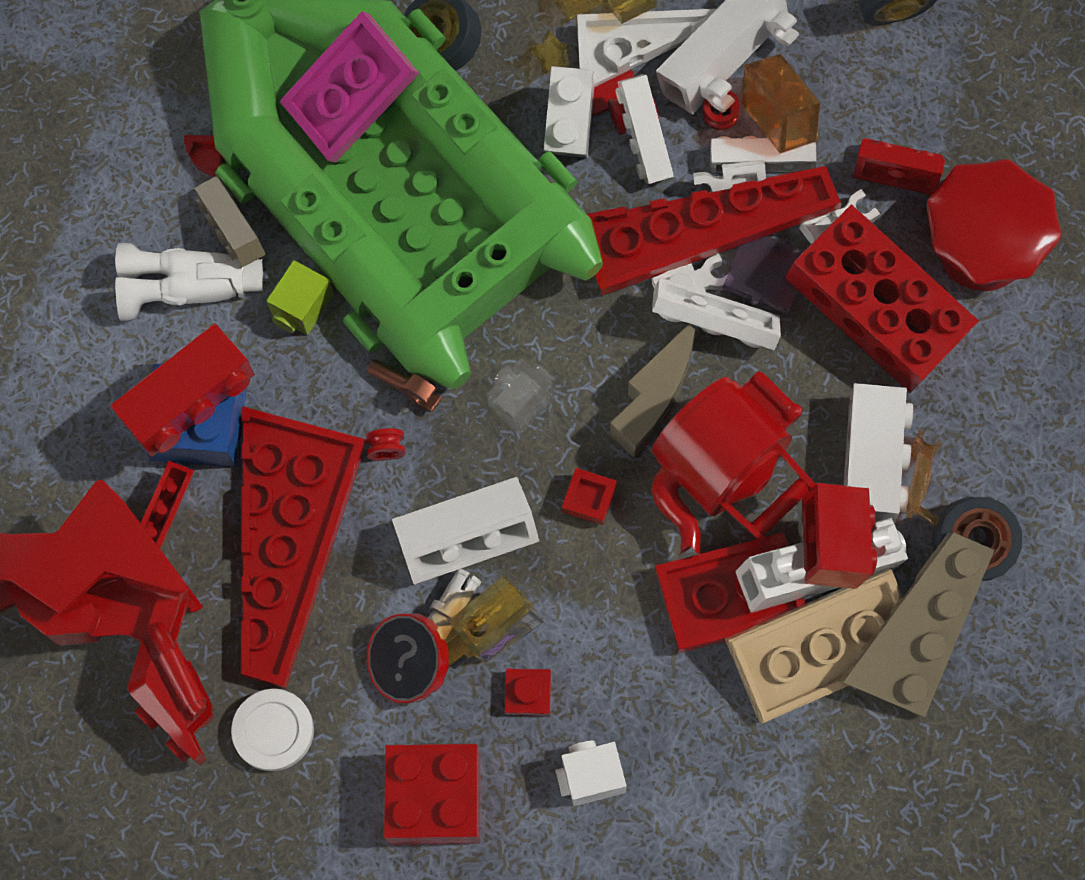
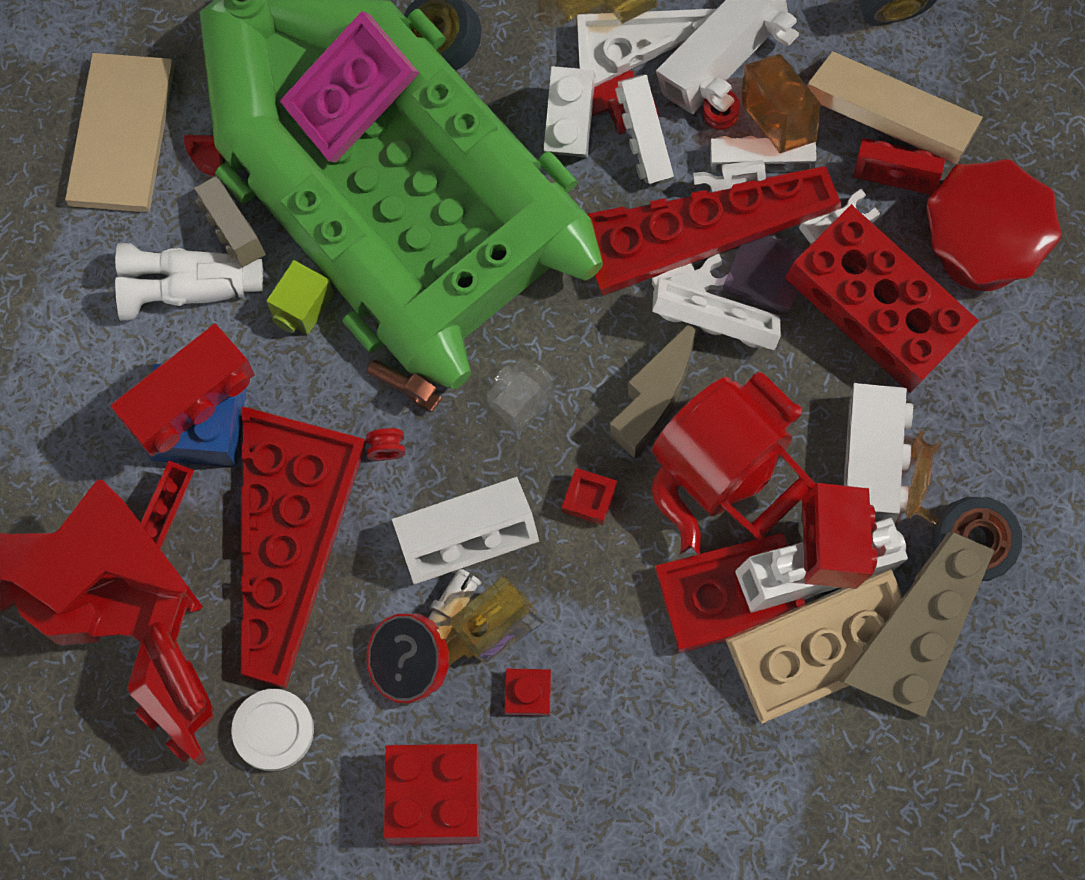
(120, 132): none -> tan tile
(552, 52): clear yellow piece -> none
(591, 773): white brick -> none
(894, 107): none -> tan tile

